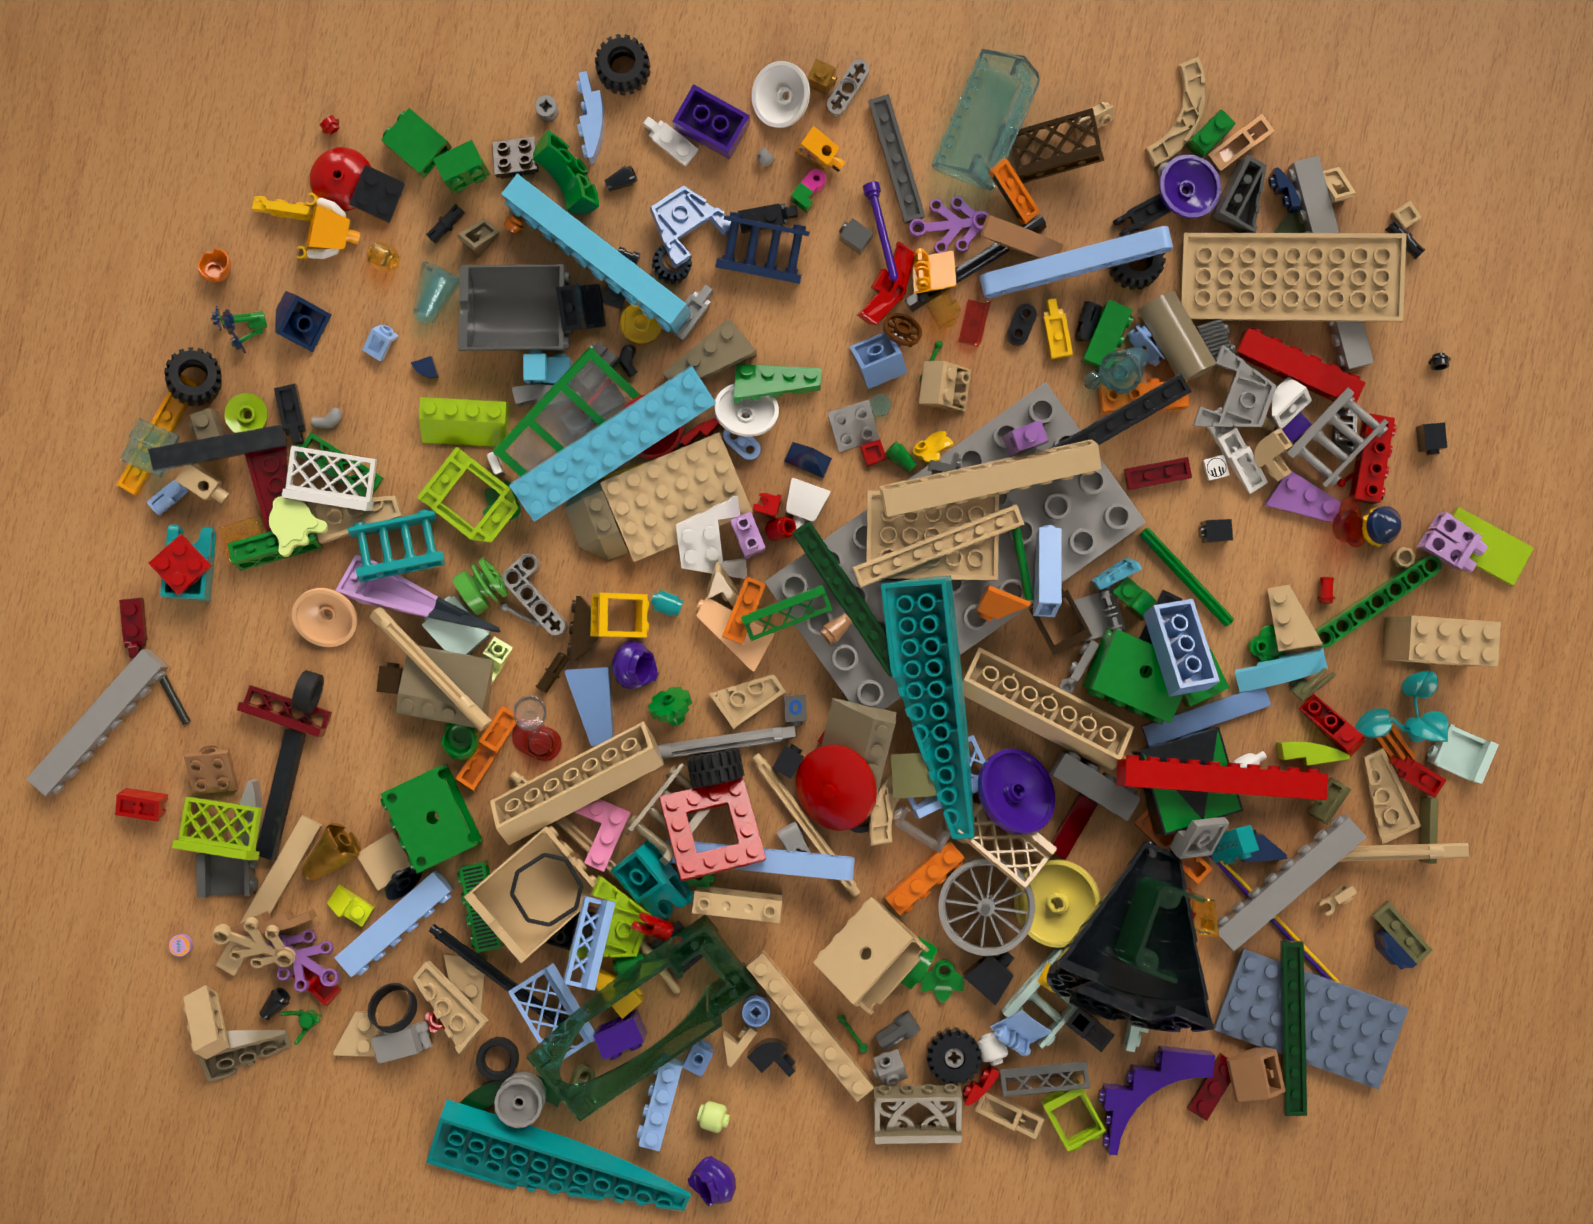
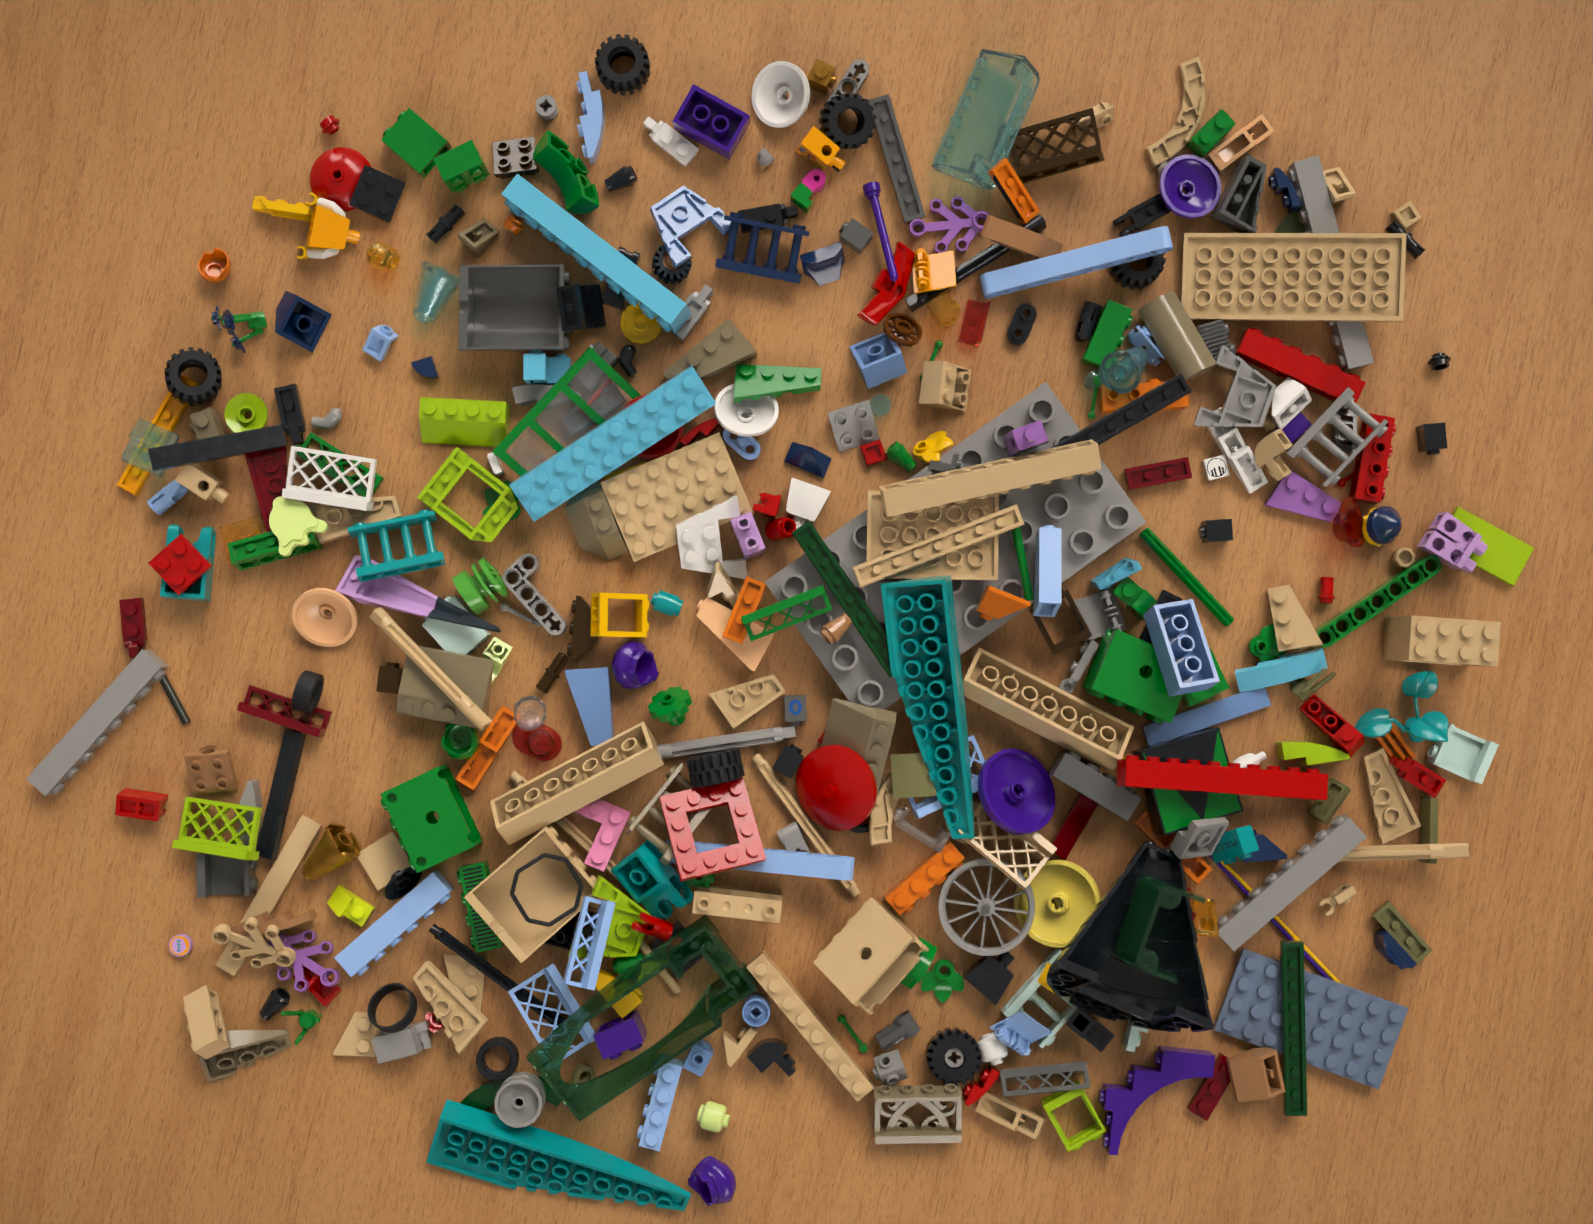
(824, 263): none -> slope
(864, 116): none -> black tyre
(1057, 331): yellow hinge -> none
(1097, 381): none -> green hinge

